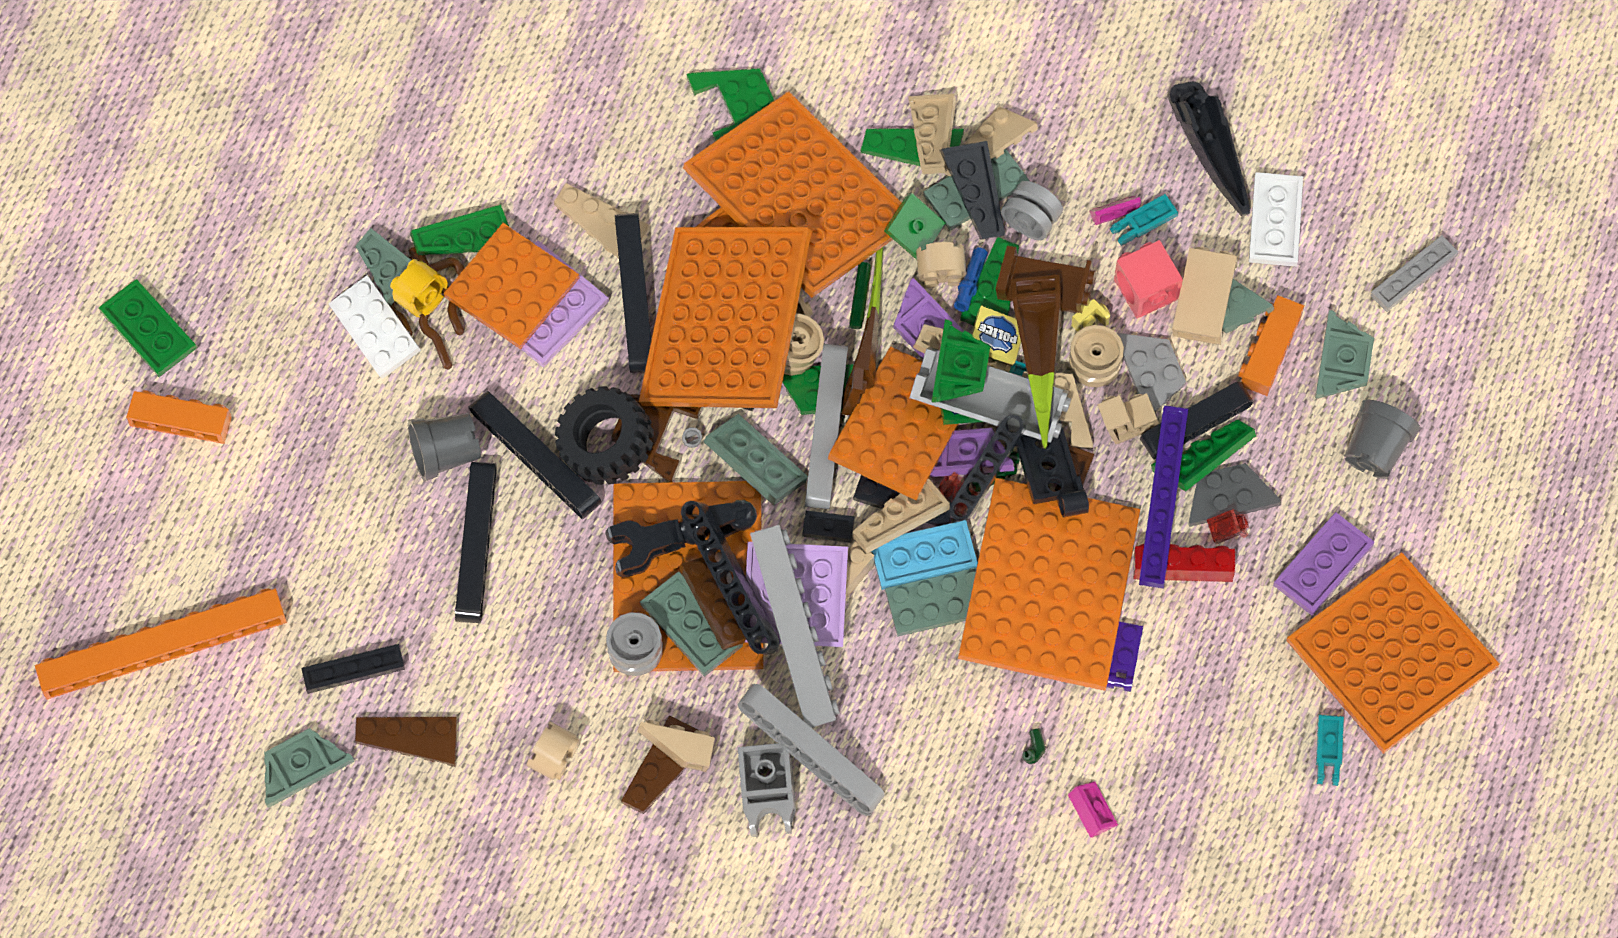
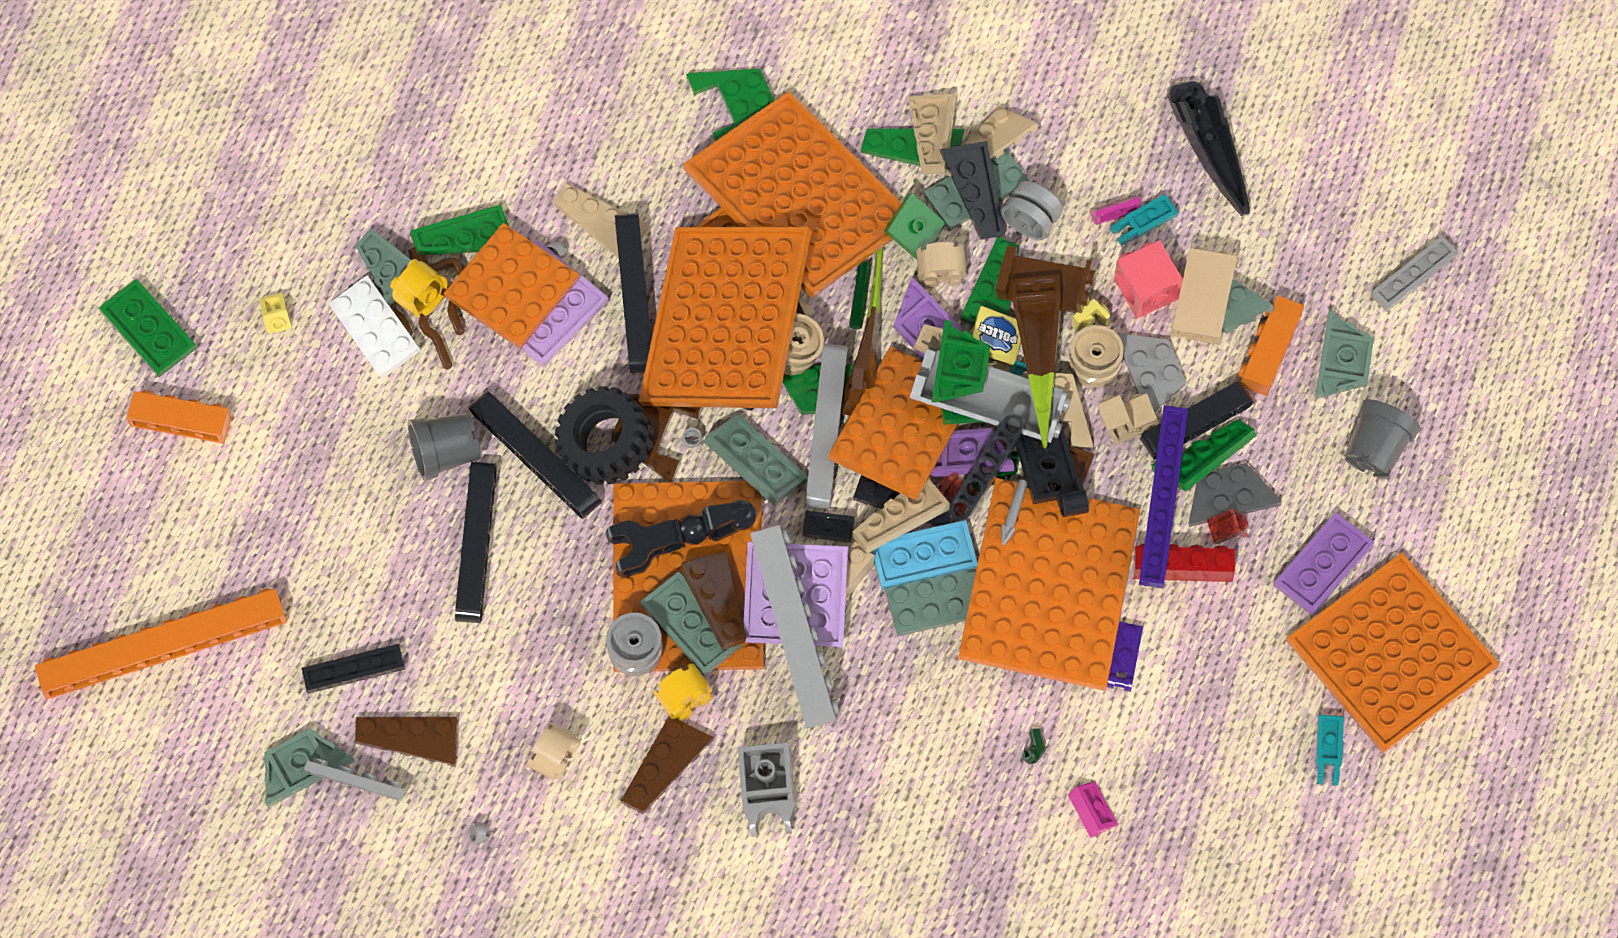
(275, 313): none -> light yellow bracket
(344, 776): none -> light grey plate
(478, 833): none -> light grey hinge
(559, 248): none -> light grey hinge
(683, 692): none -> yellow brick
(684, 747): tan slope -> none
(739, 584): black beam -> none
(811, 749): light grey beam -> none
(968, 286): blue pin -> none
(1008, 528): none -> light grey piece
(1276, 219): white plate -> none

